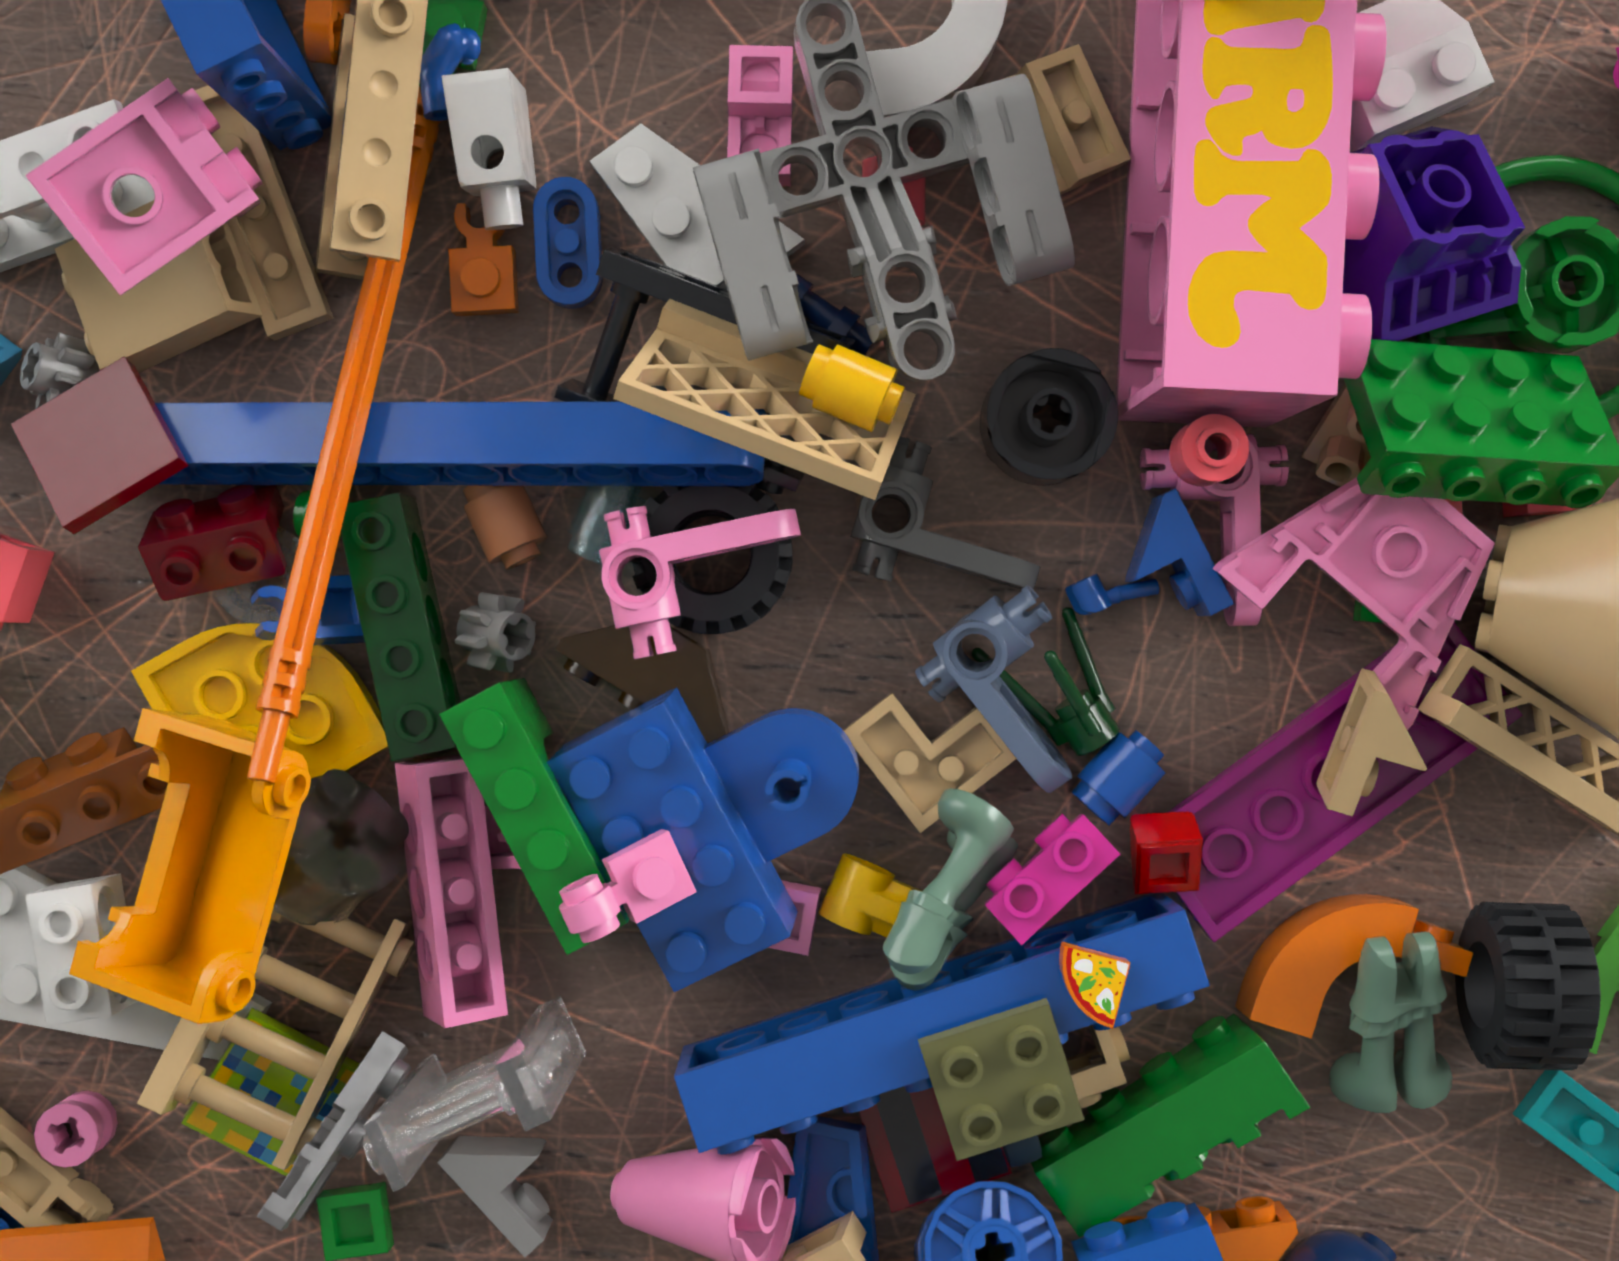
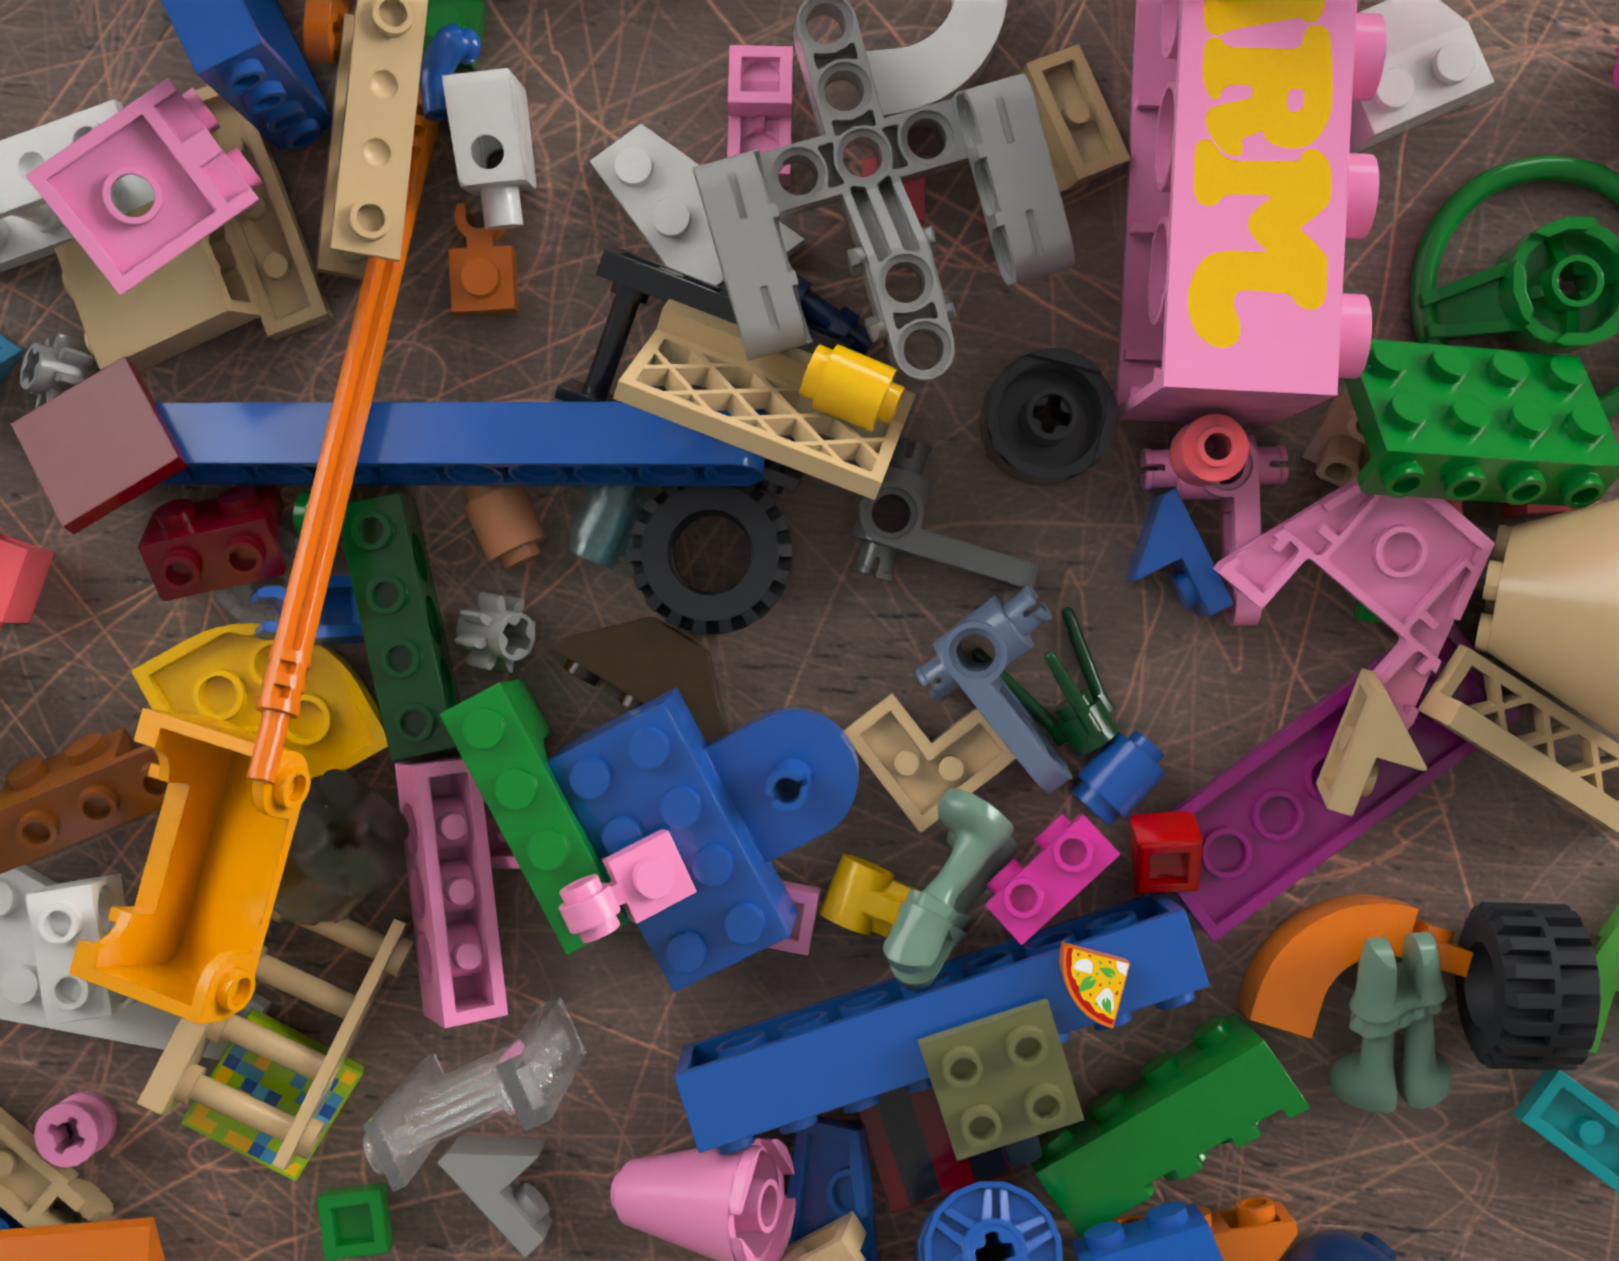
(339, 1132): flat silver wing -> none
(567, 245): blue plate -> none
(650, 612): bright pink piece -> none
(1091, 597): blue hand -> none
(1100, 1067): tan bracket -> none
(1436, 235): dark purple slope -> none

